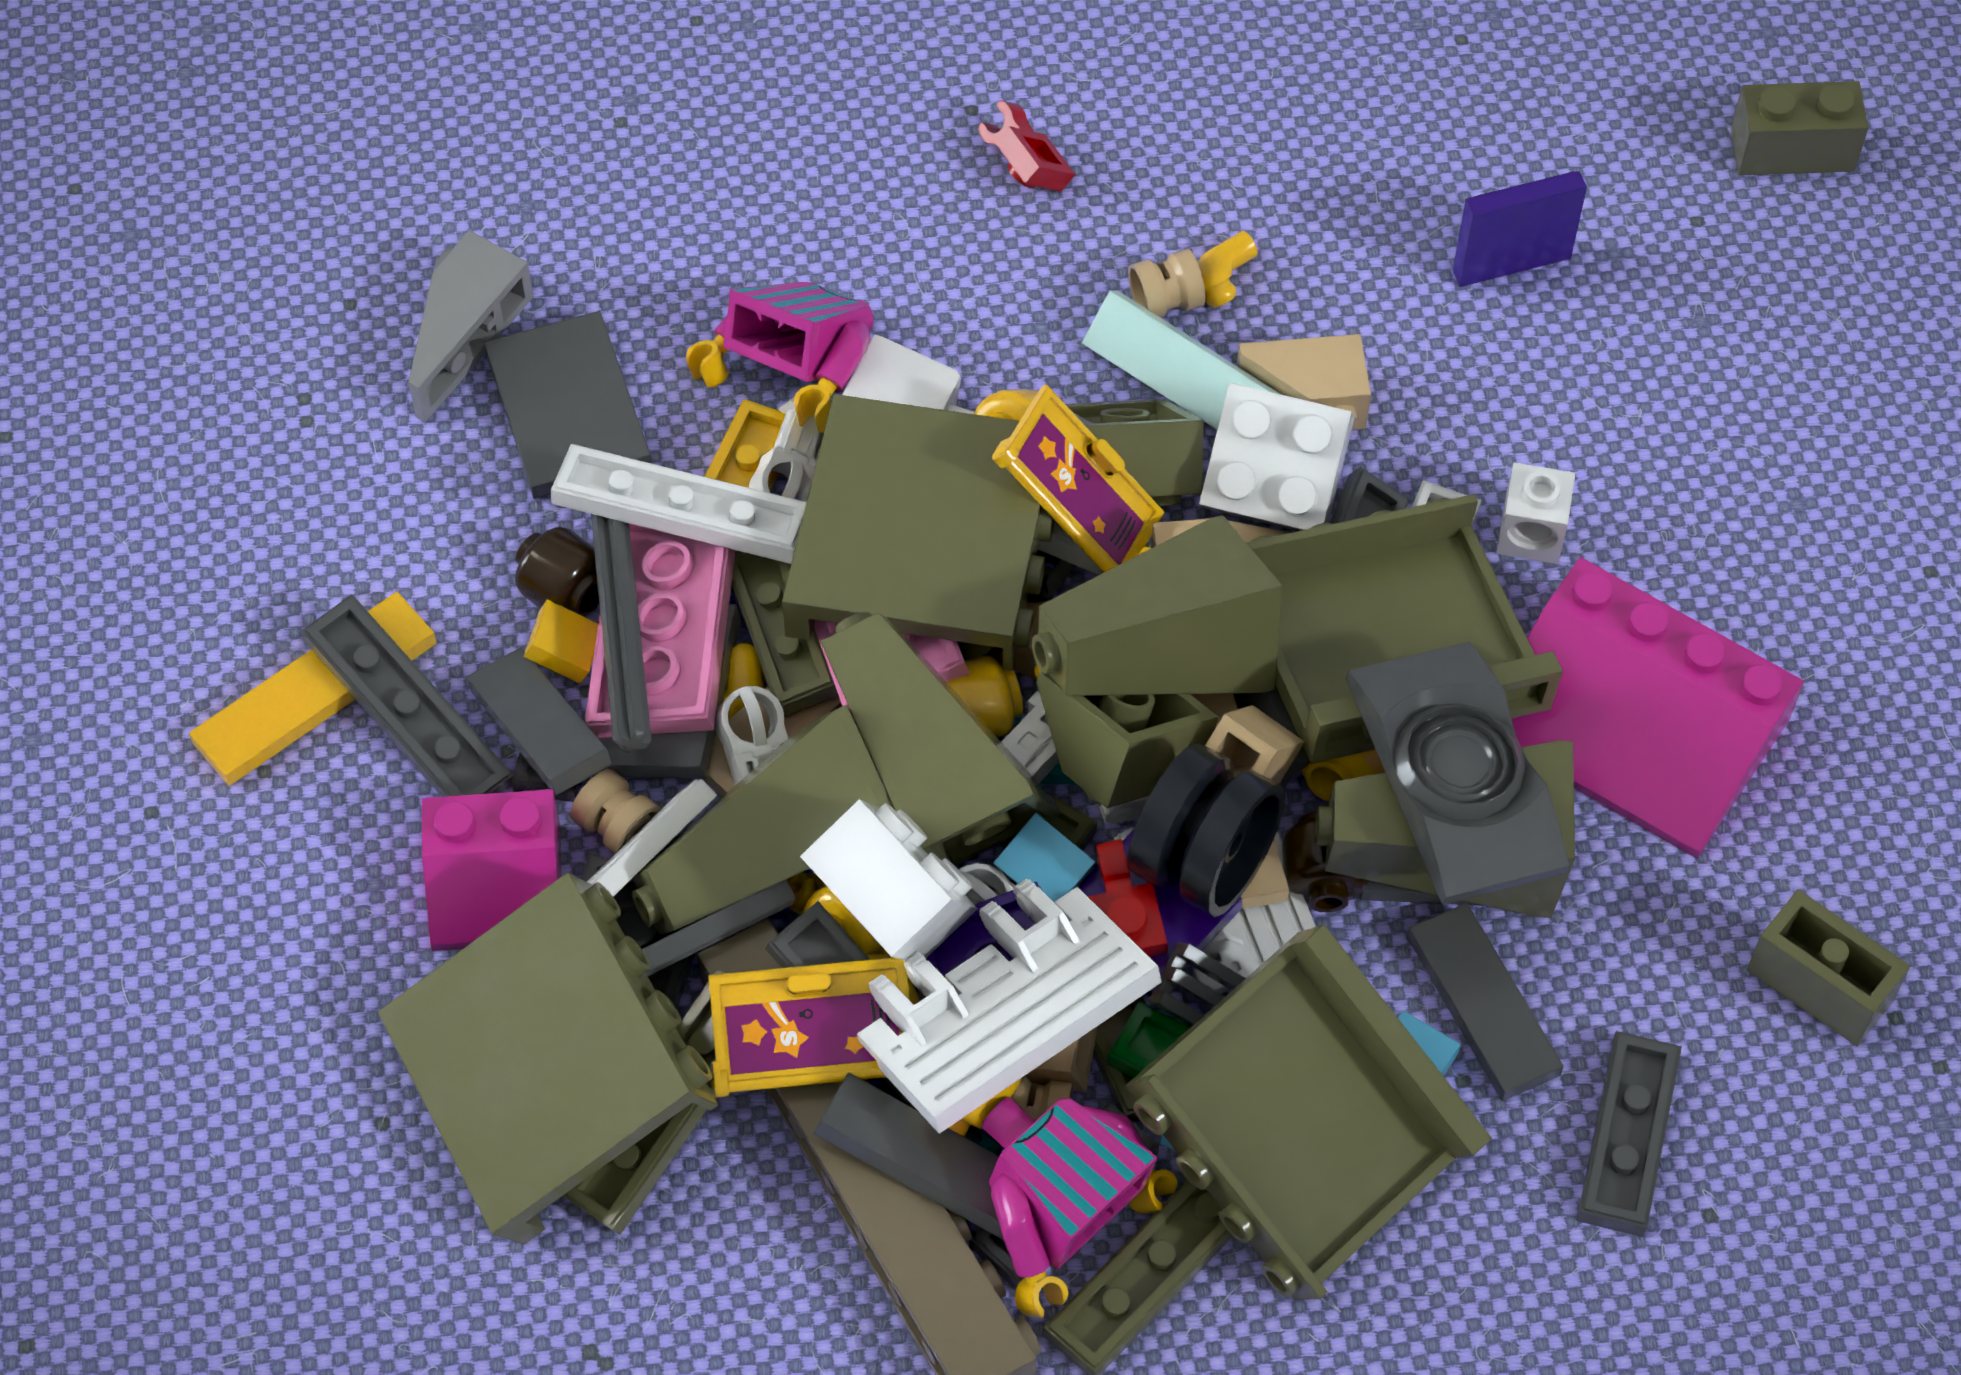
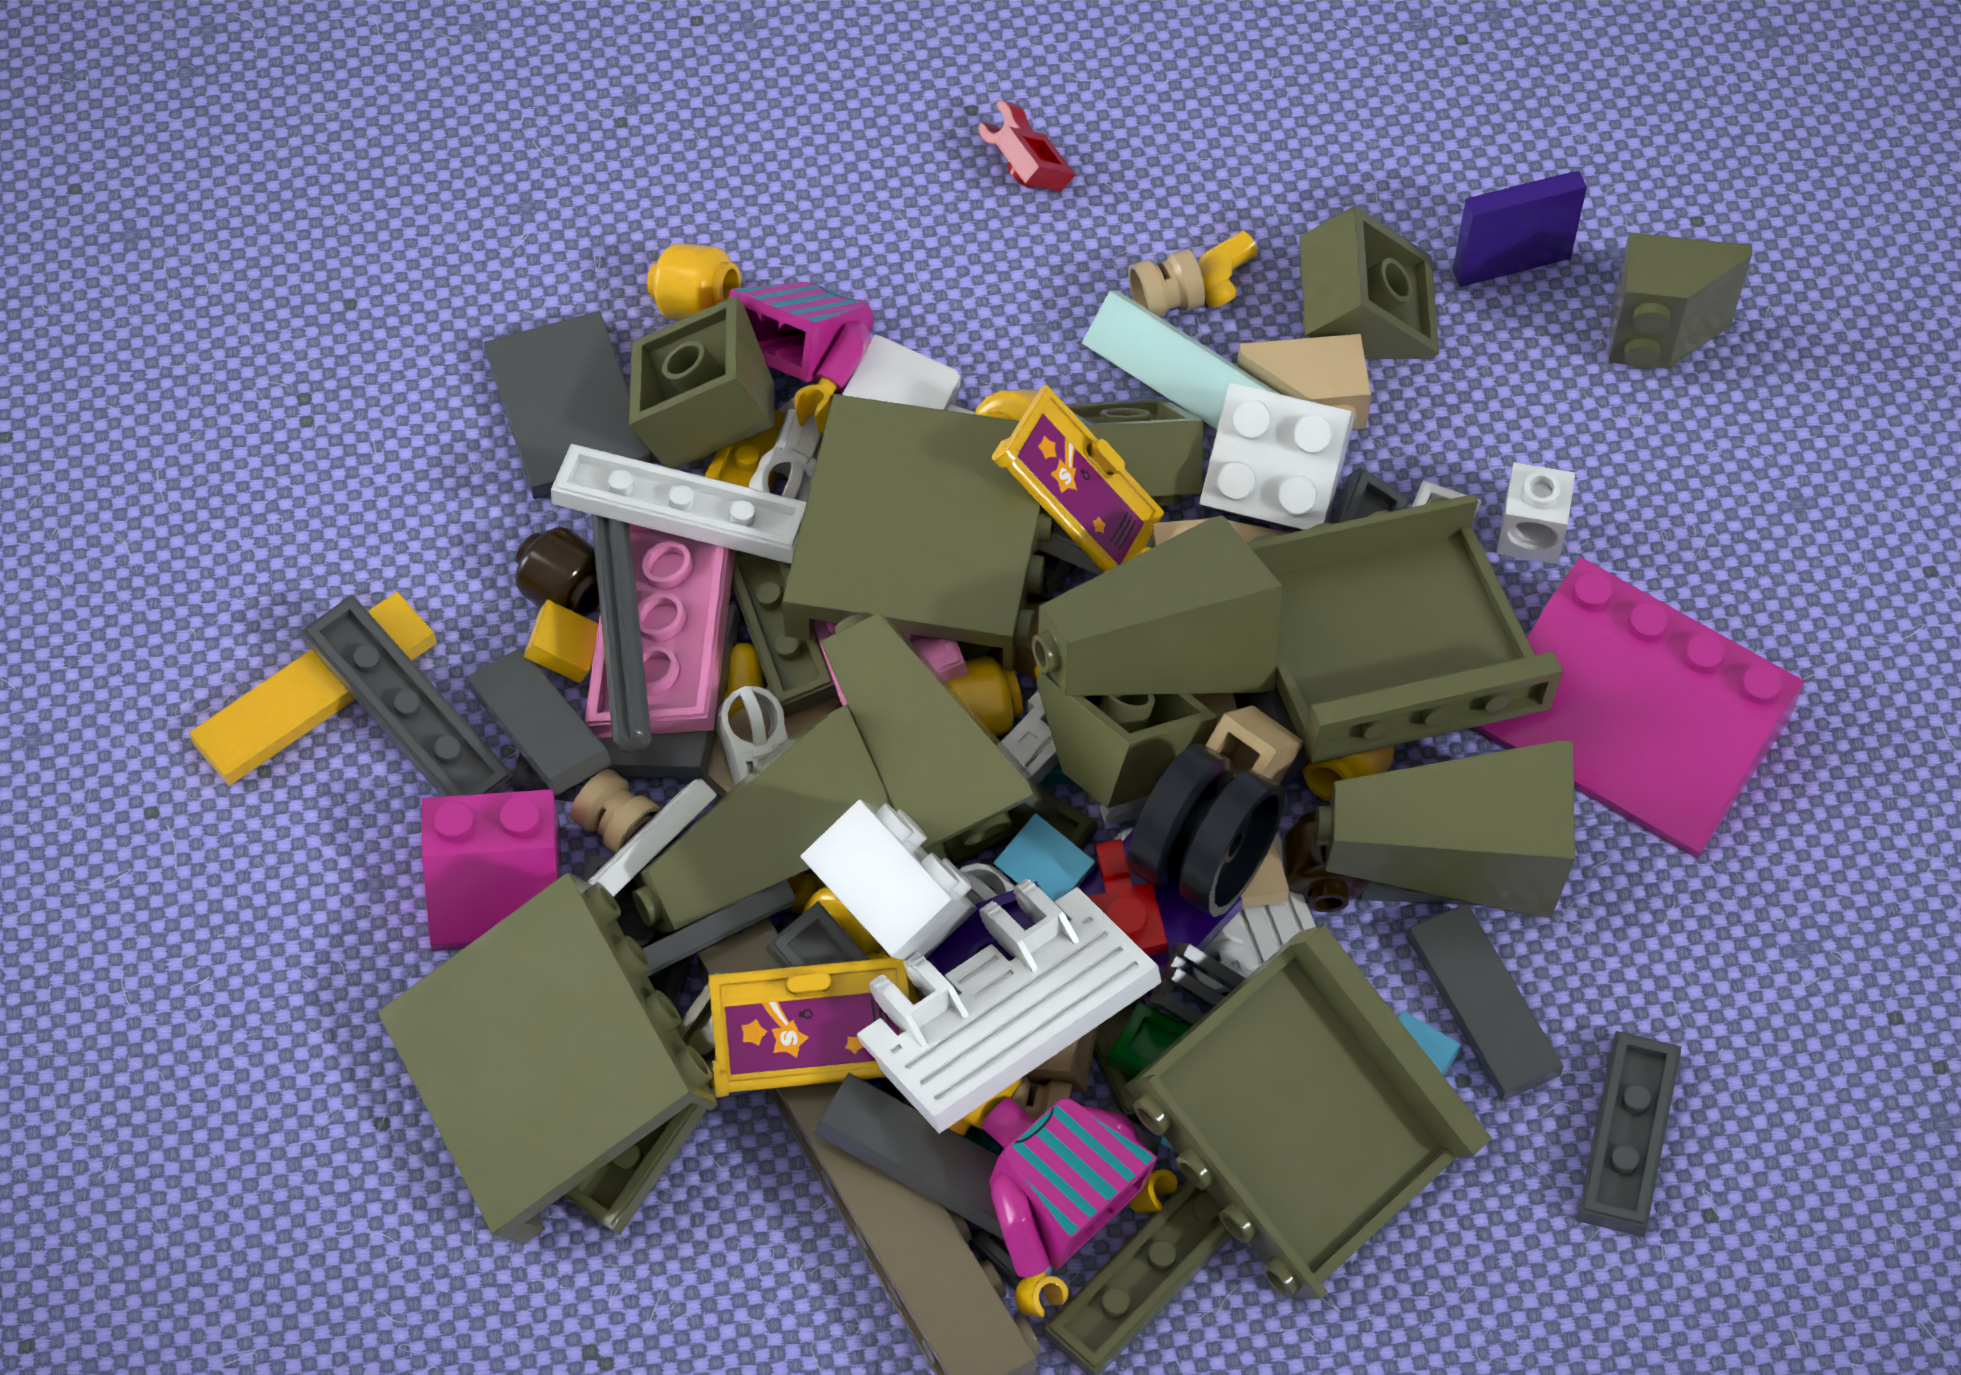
(469, 301): light grey slope -> none
(691, 279): none -> yellow head
(700, 385): none -> olive slope
(1369, 284): none -> olive slope
(1460, 771): dark grey slope -> none
(1673, 297): none -> olive slope
(1799, 128): olive brick -> none
(1827, 967): olive brick -> none

